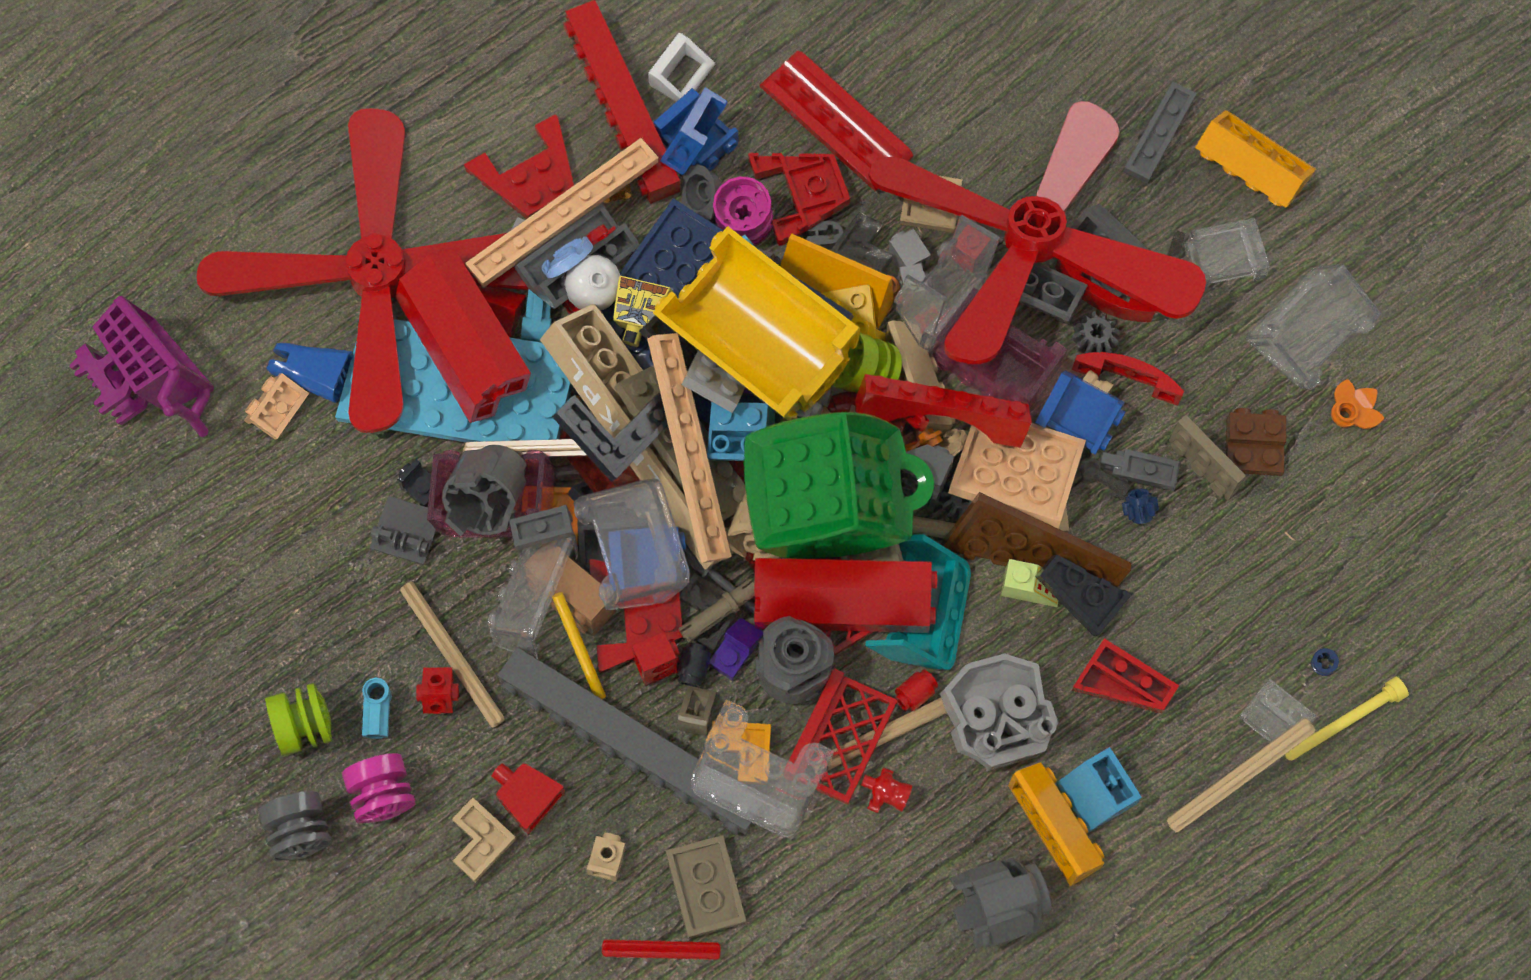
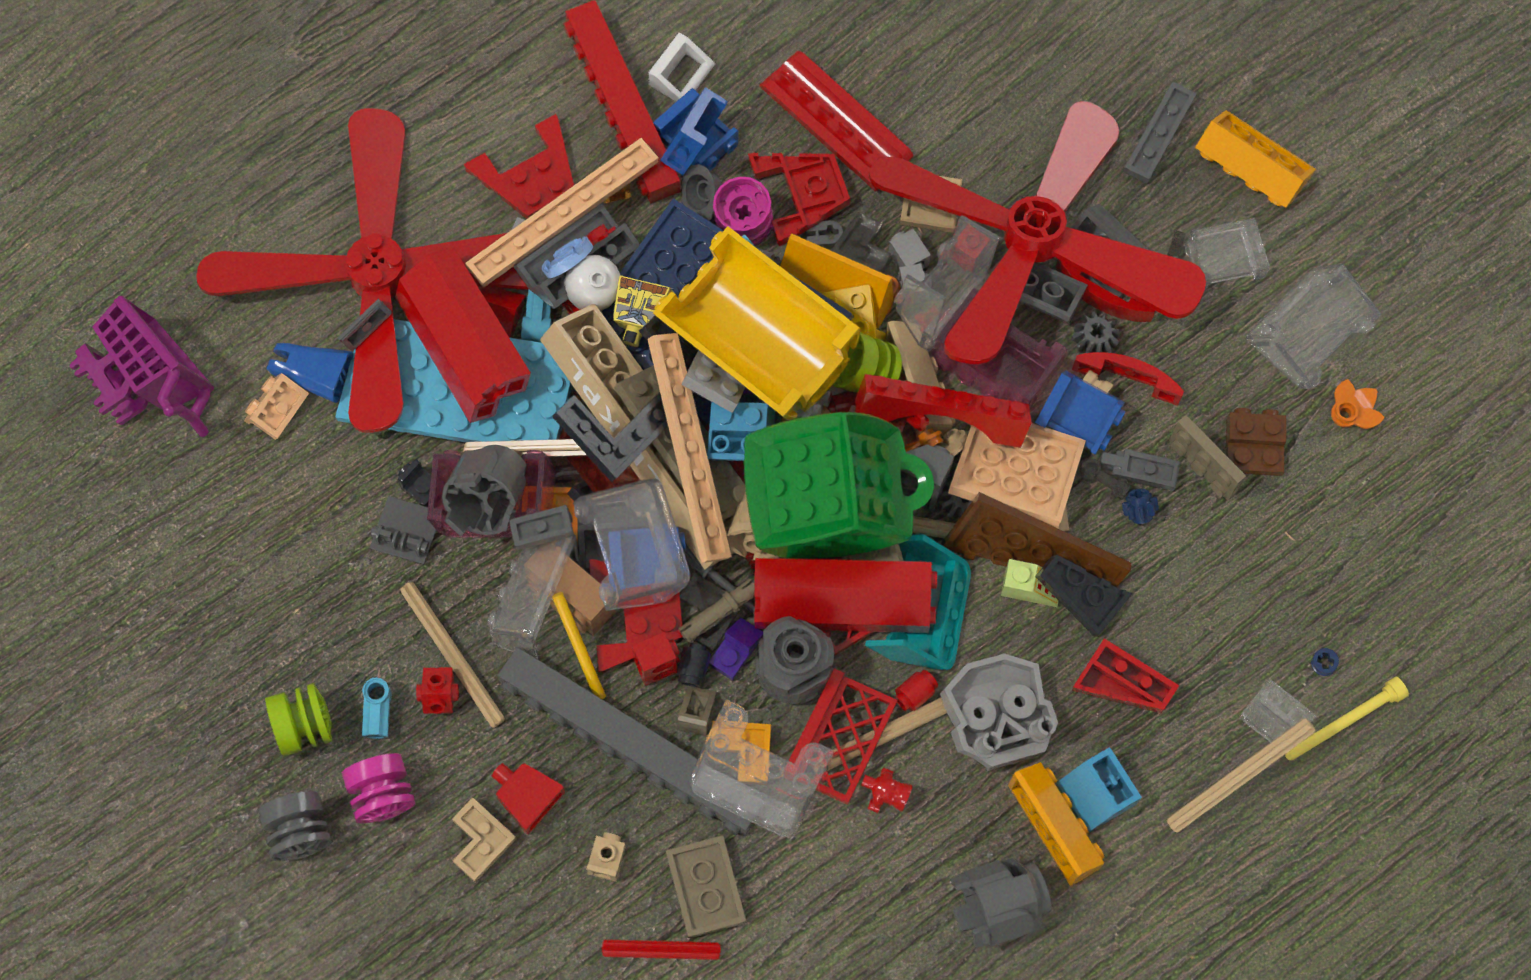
(365, 325): none -> dark grey slope

